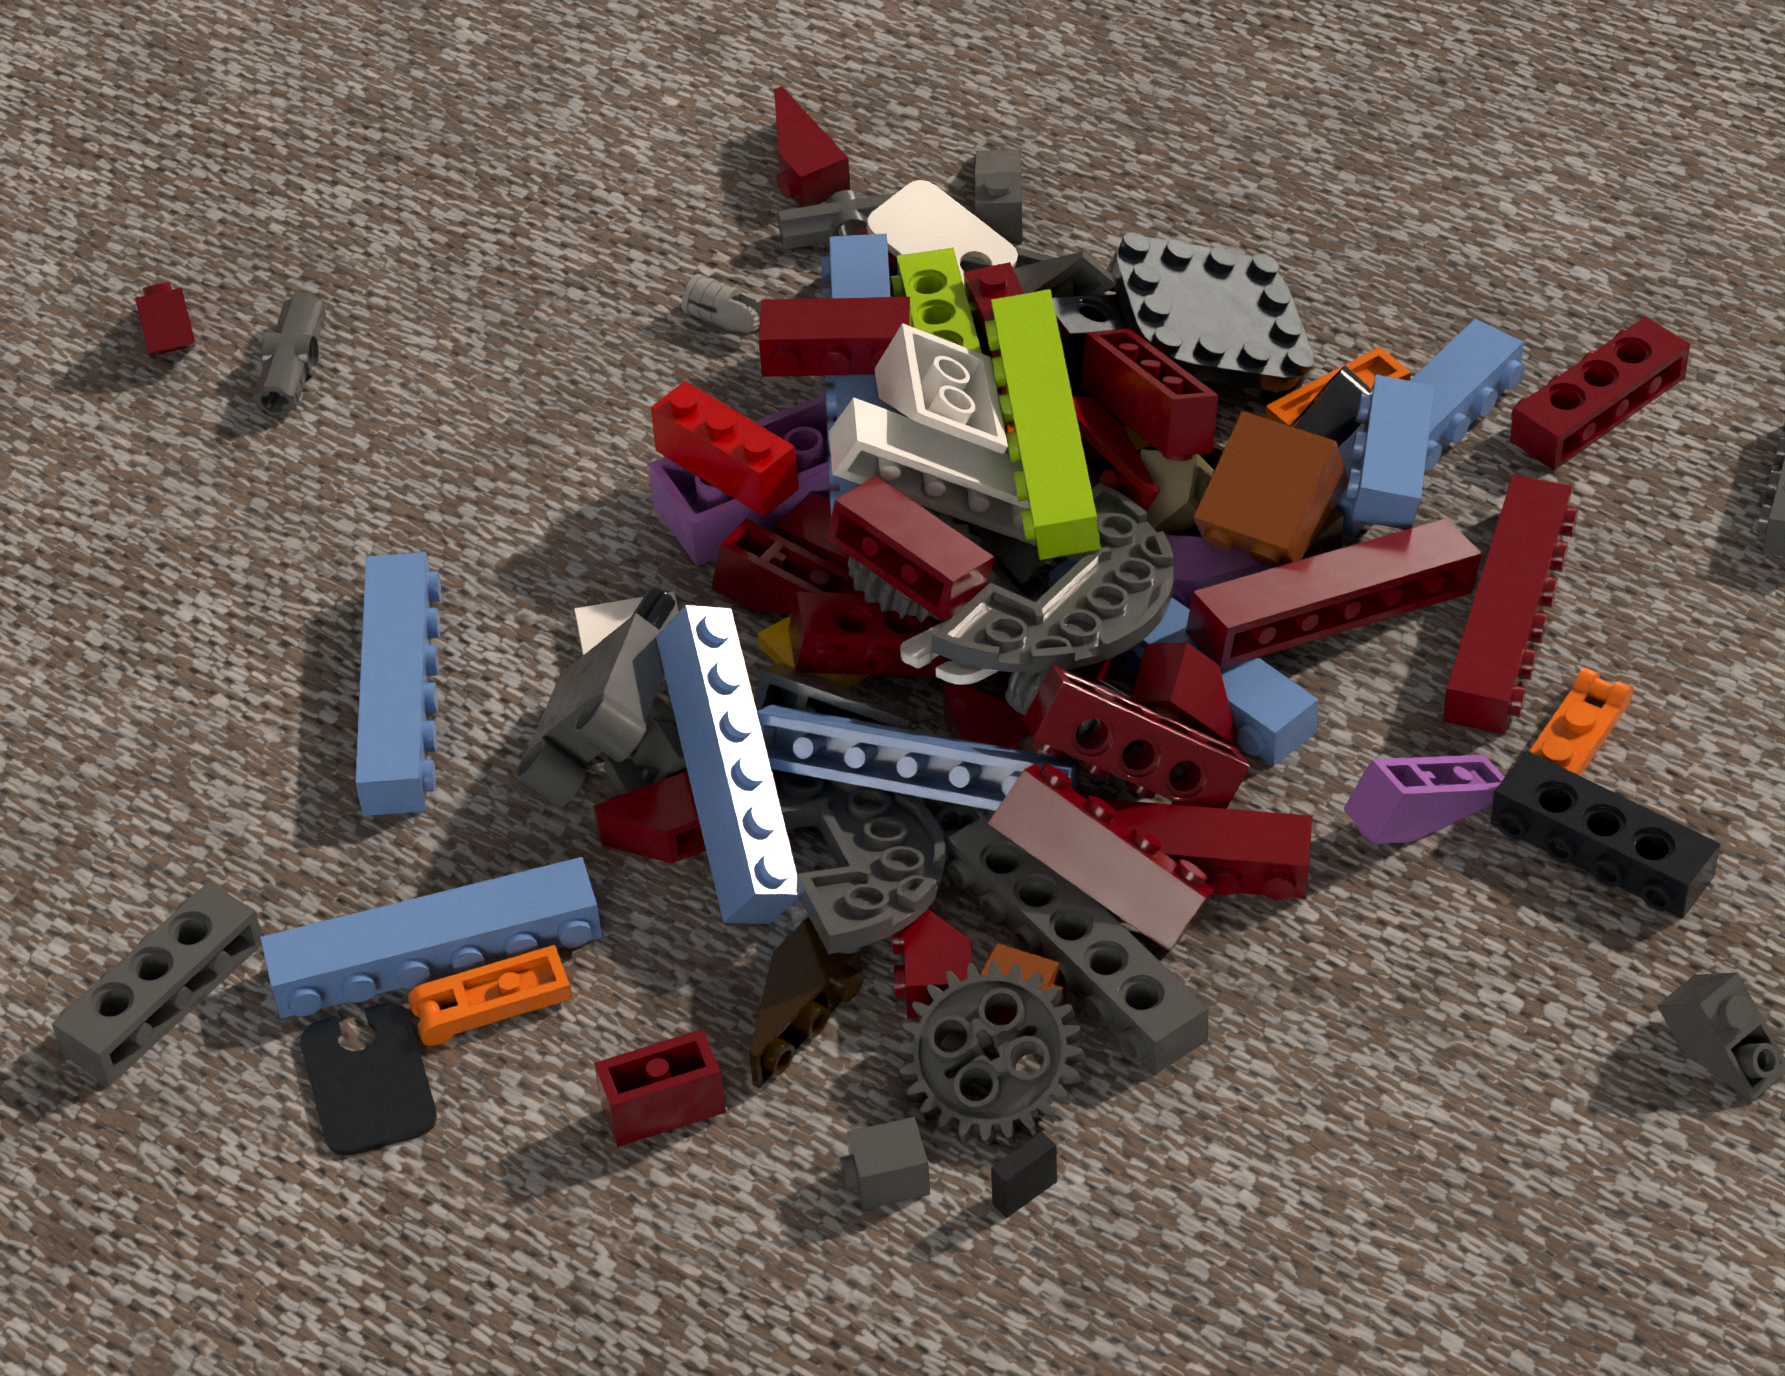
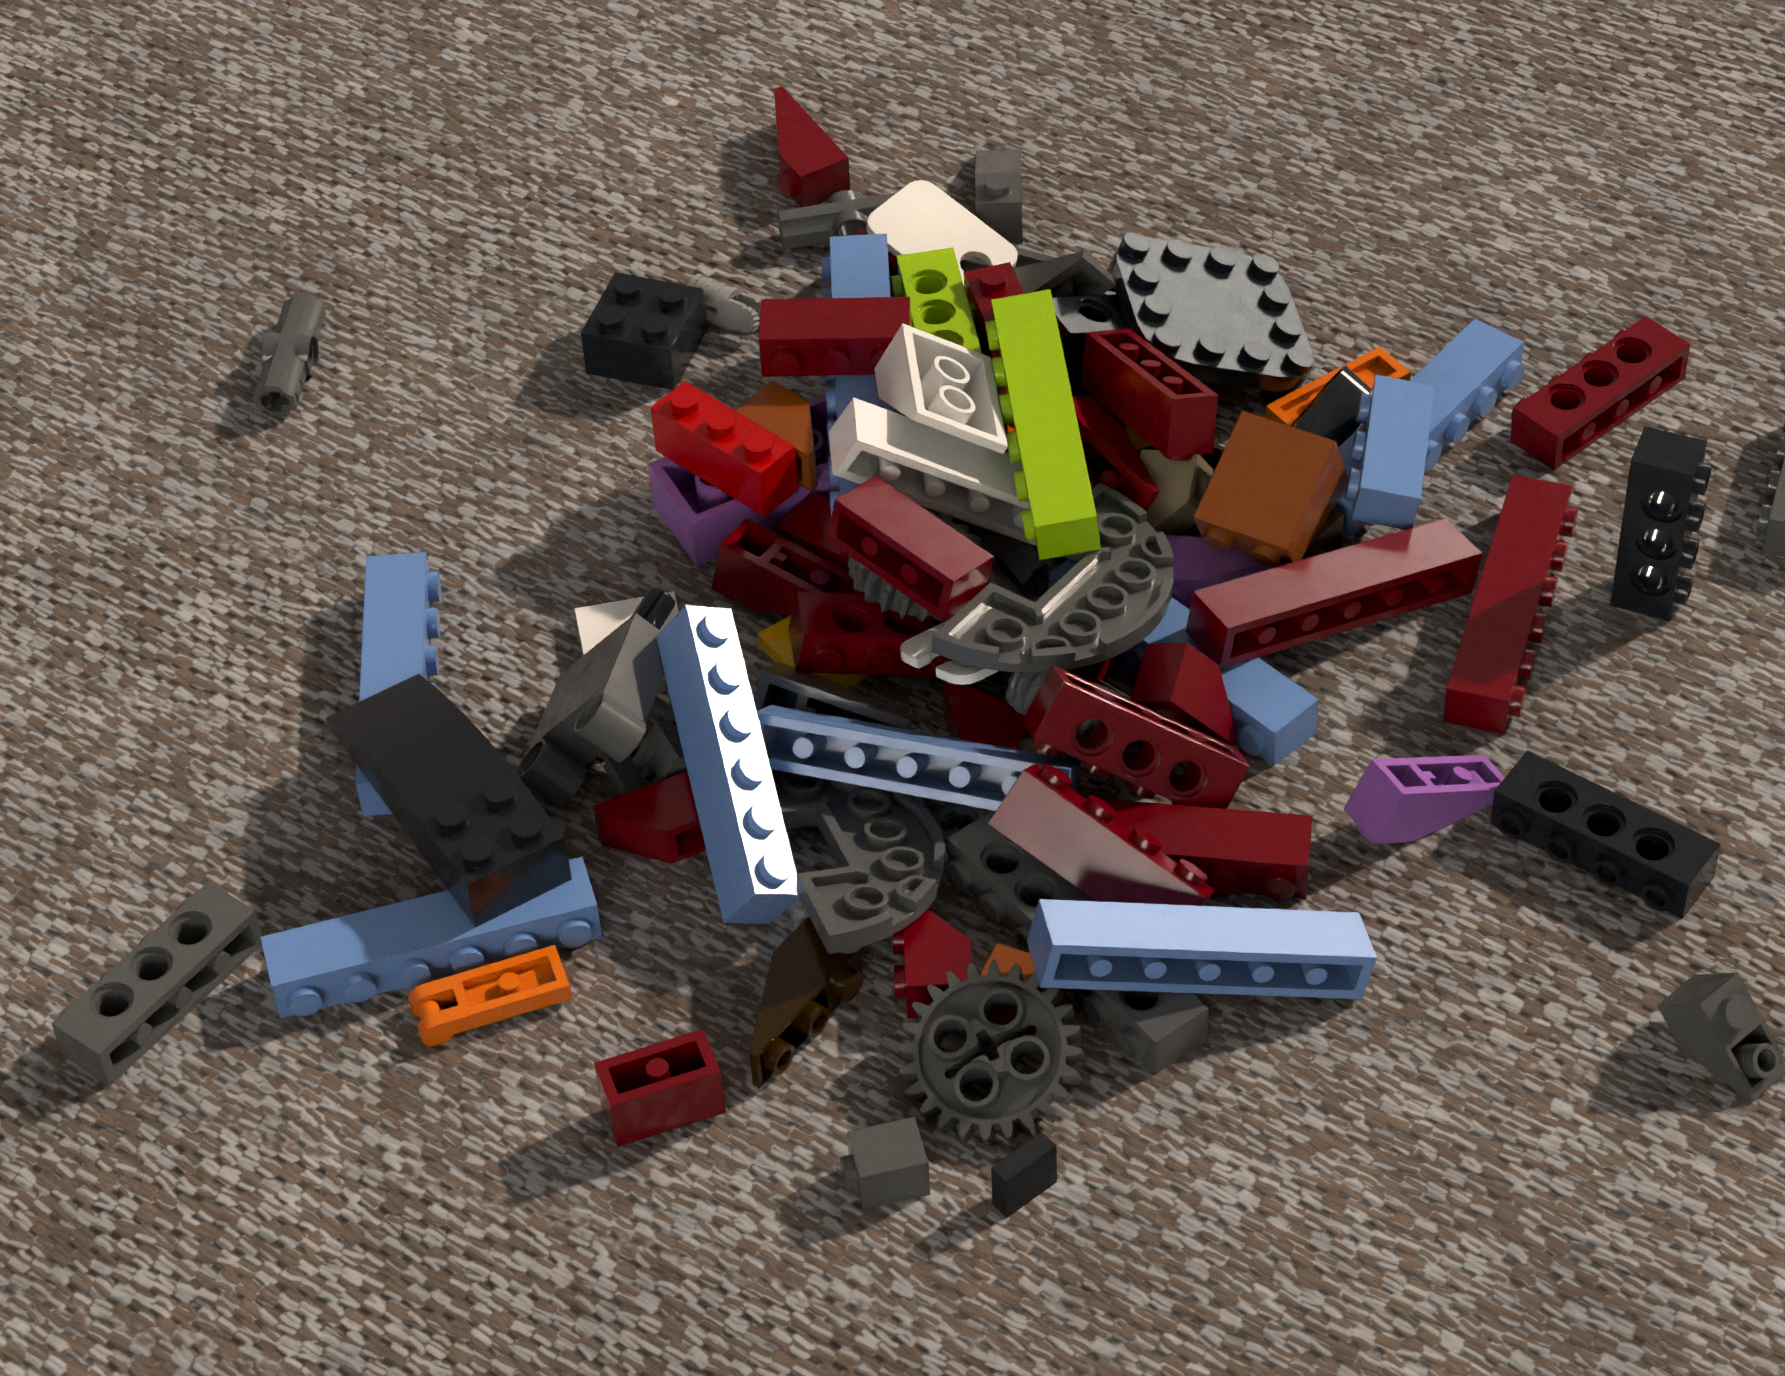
(164, 319): dark red slope -> none
(369, 1093): black piece -> none
(454, 798): none -> black slope
(644, 331): none -> black brick
(789, 418): none -> dark orange slope
(1200, 949): none -> medium blue brick
(1580, 727): orange plate -> none
(1659, 523): none -> black brick

